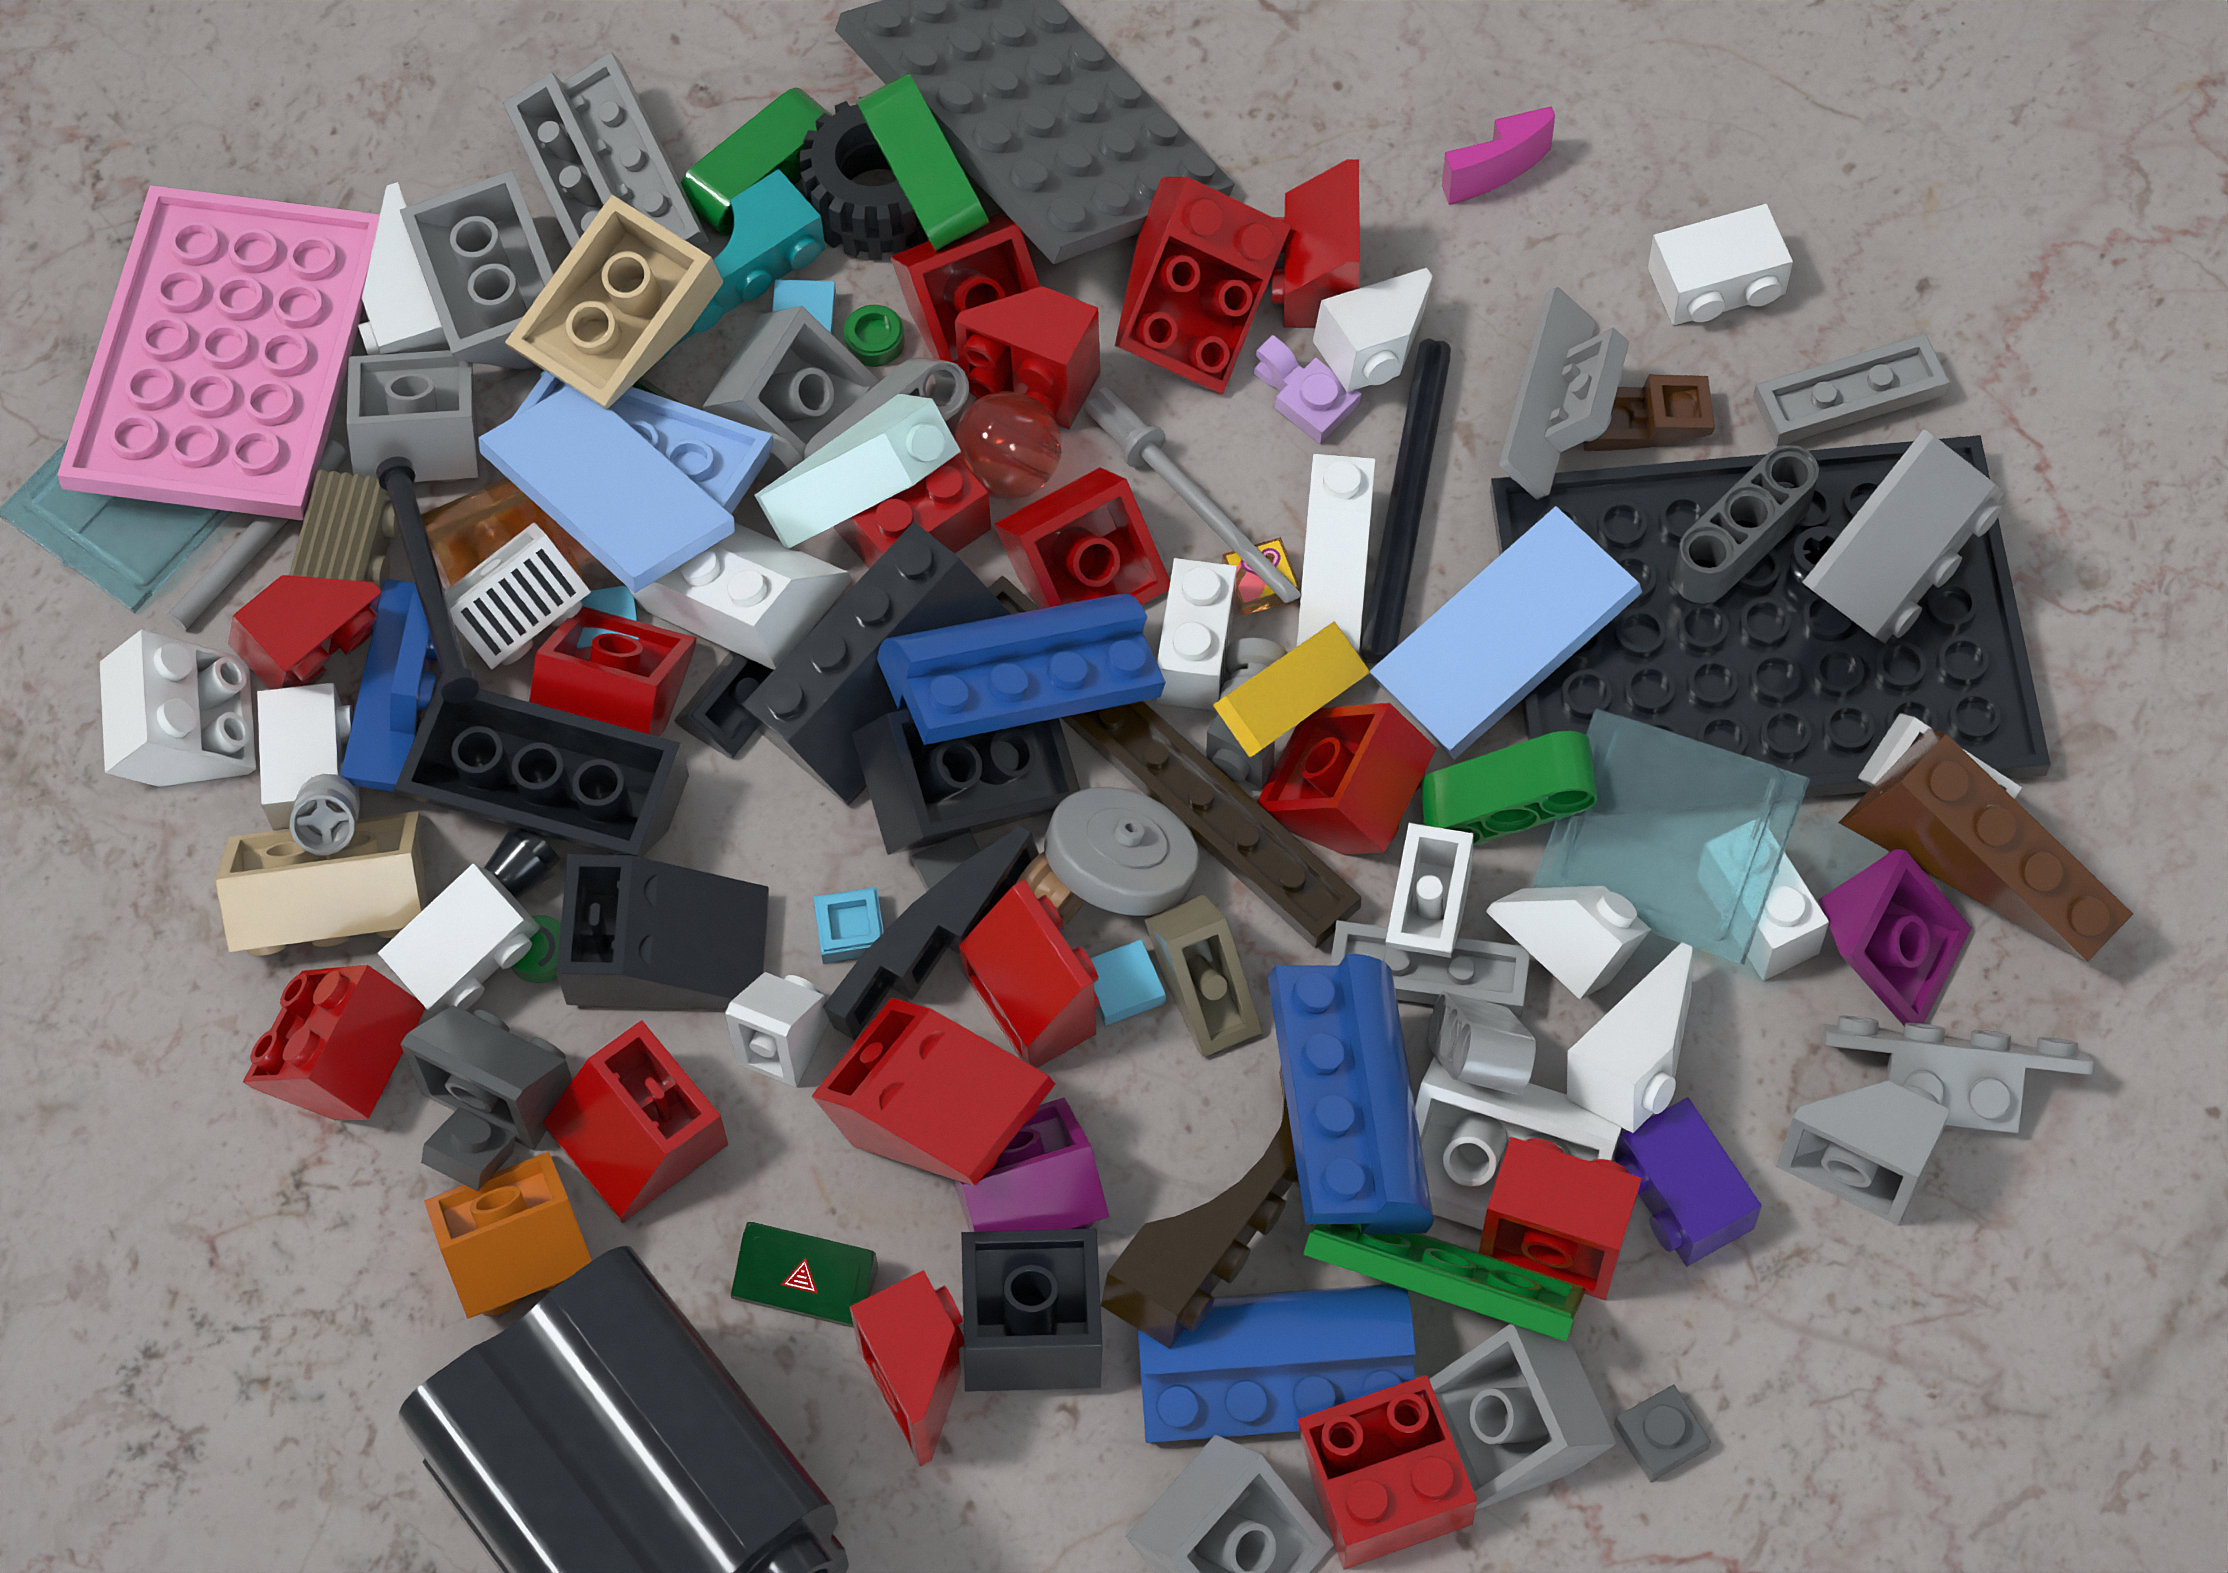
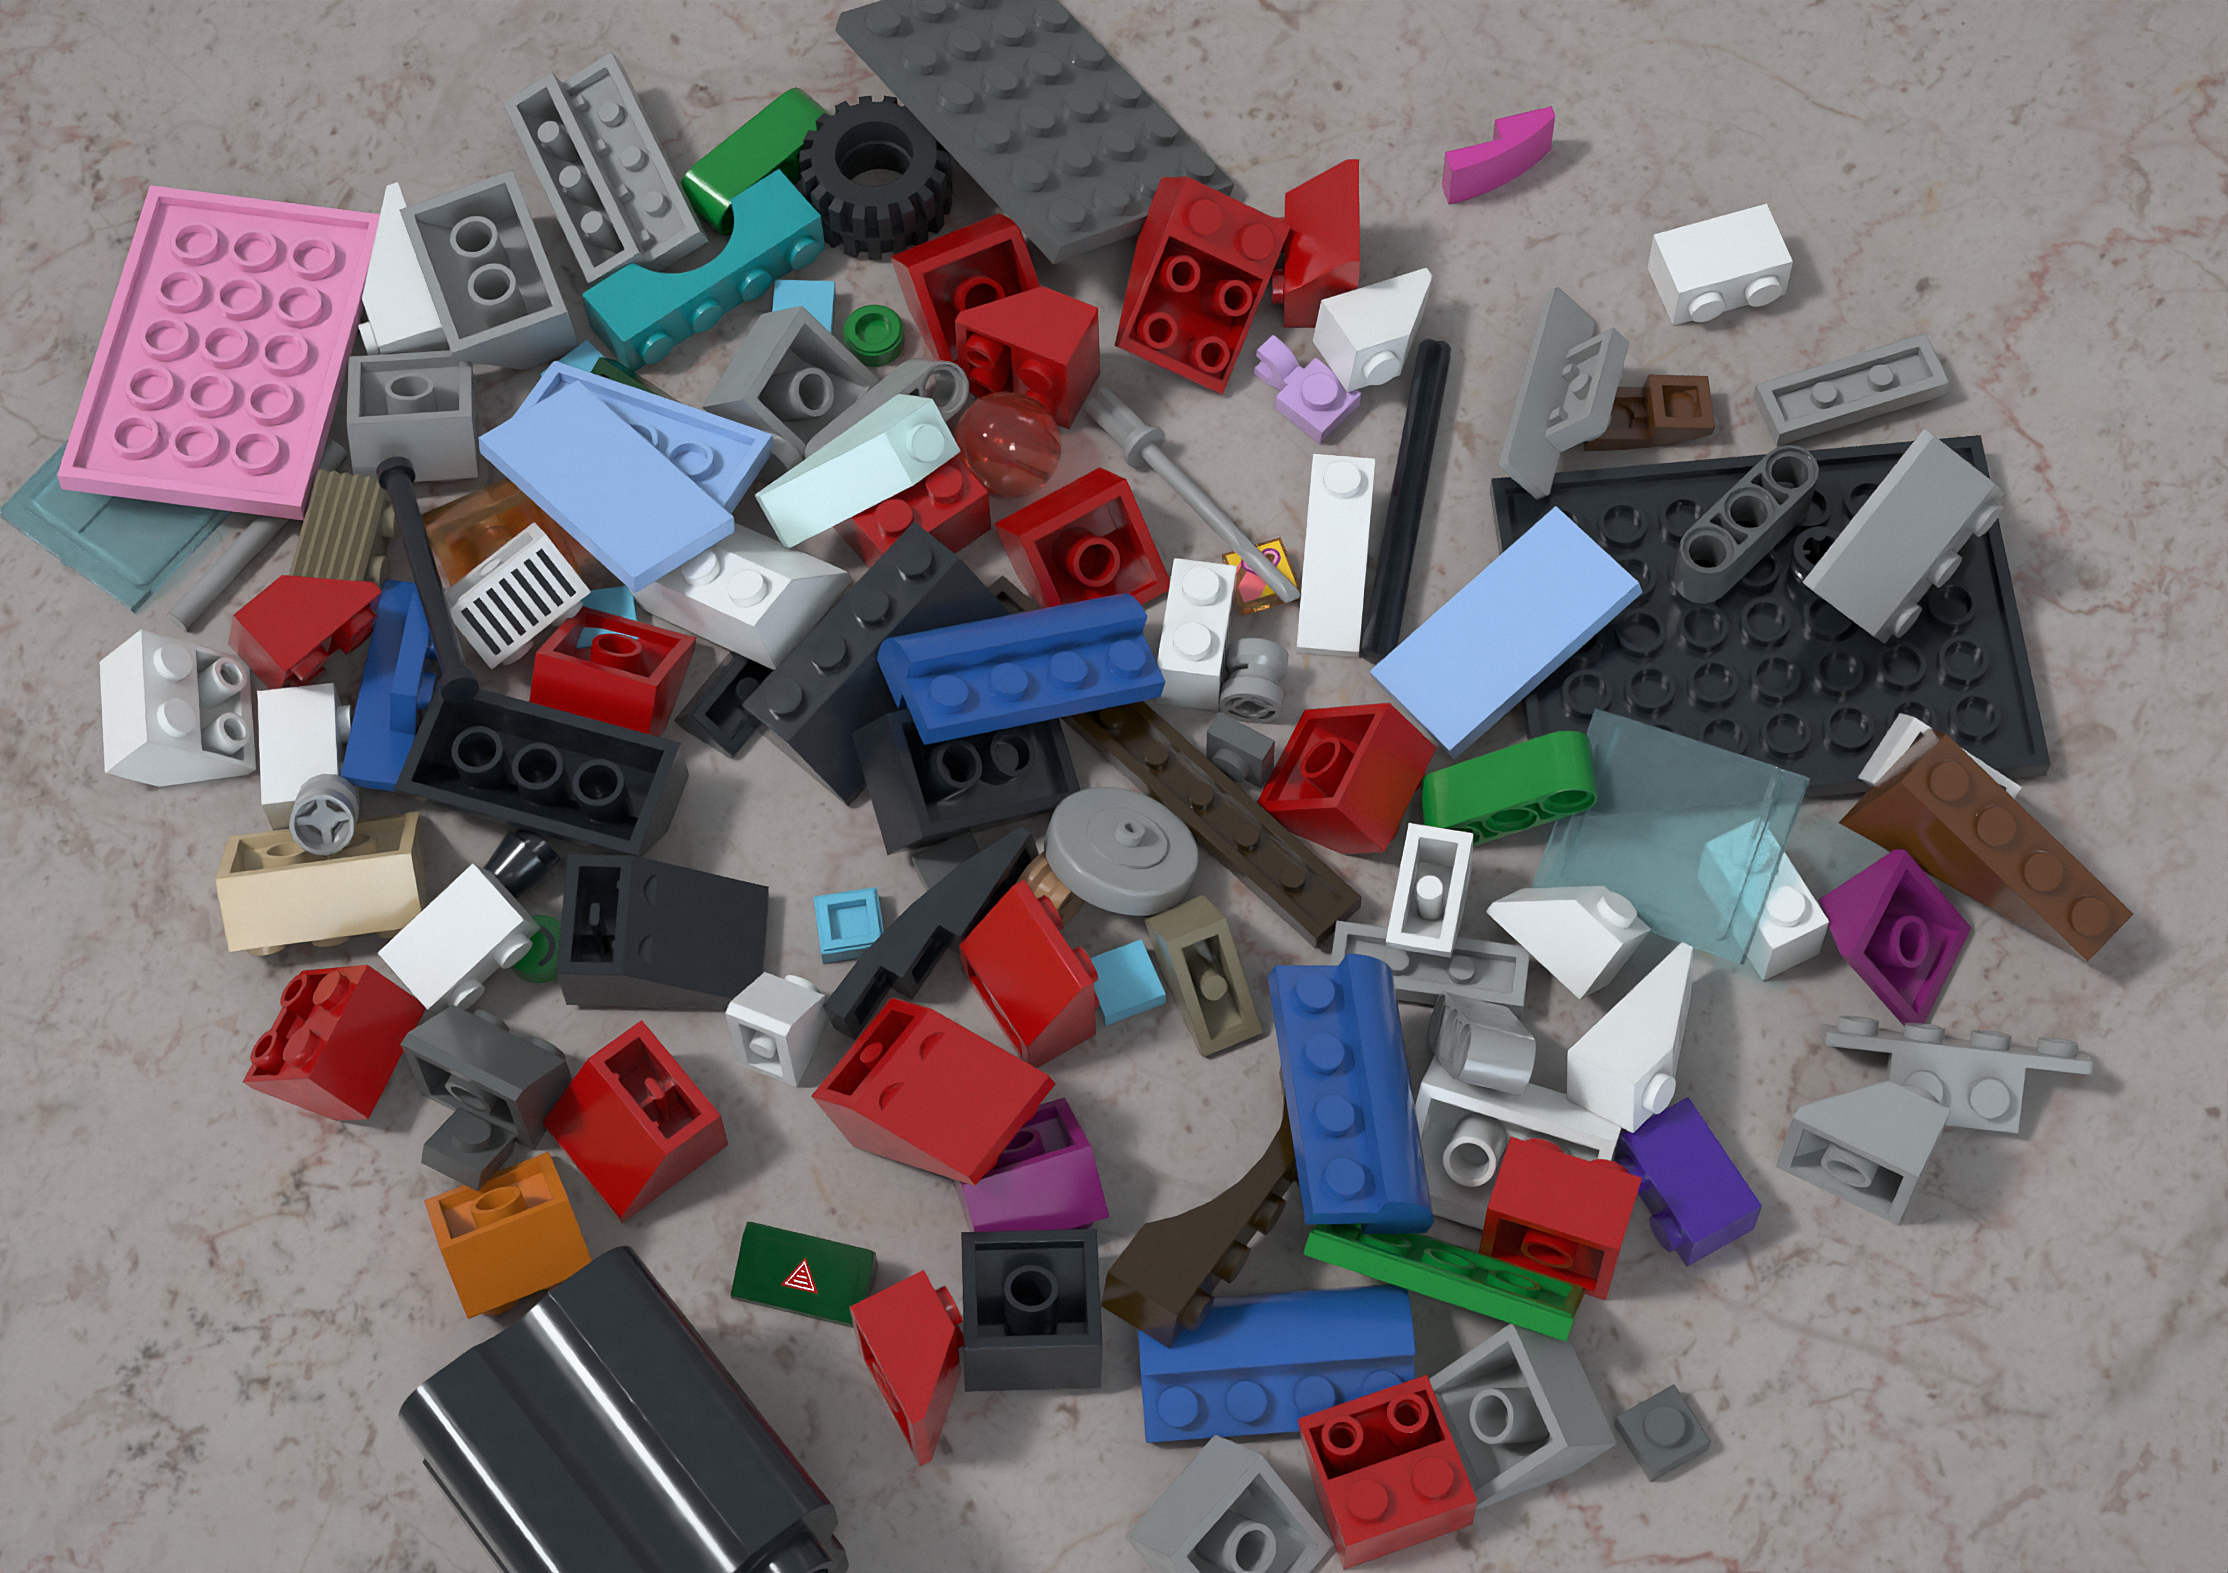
(616, 304): tan slope -> none
(922, 161): green beam -> none
(1291, 689): yellow tile -> none

